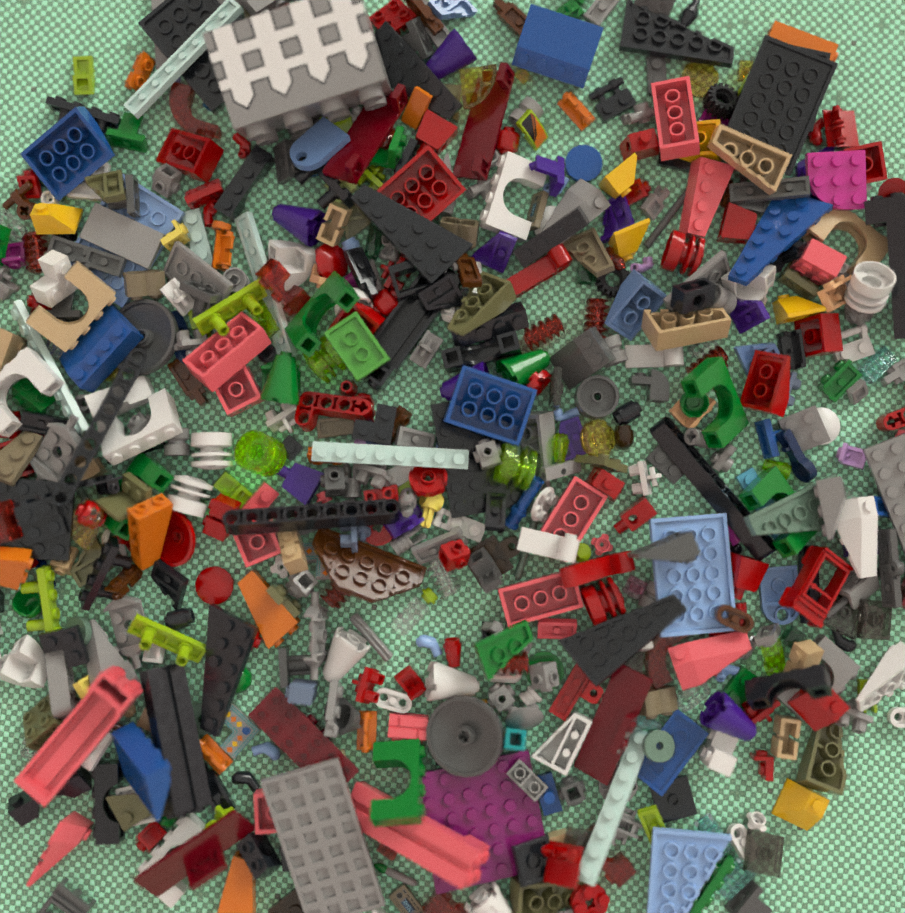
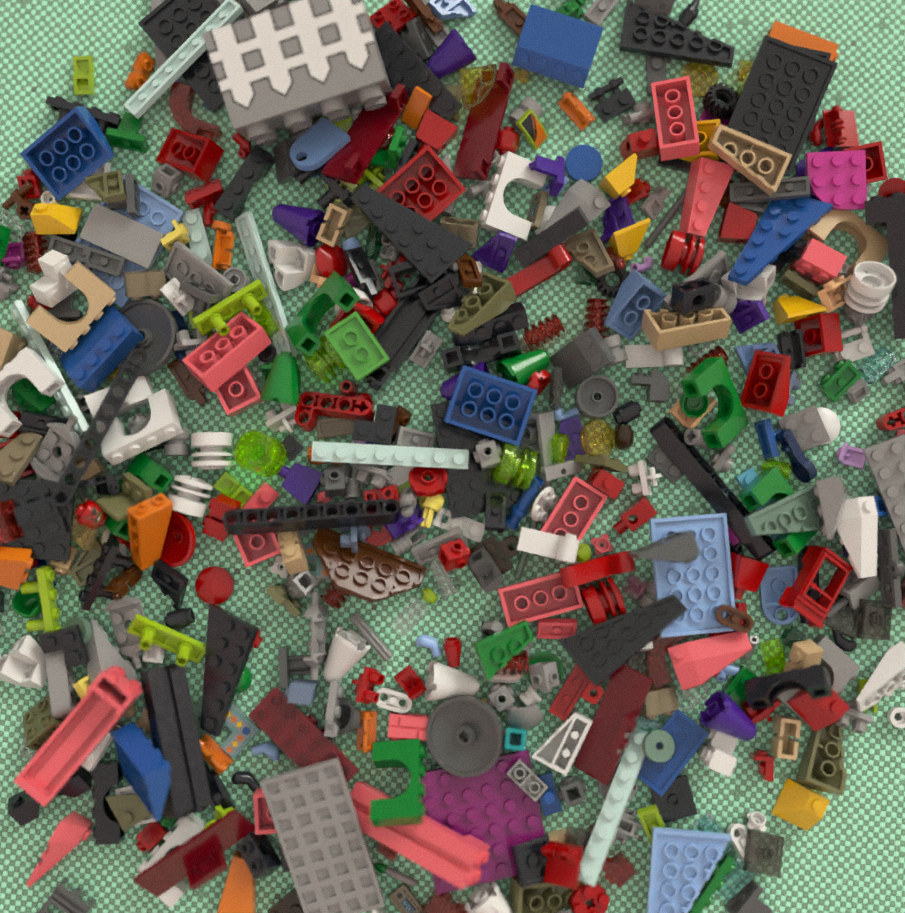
(271, 619): orange slope -> none
(273, 277): clear red arch -> none
(767, 635): light grey plate -> none

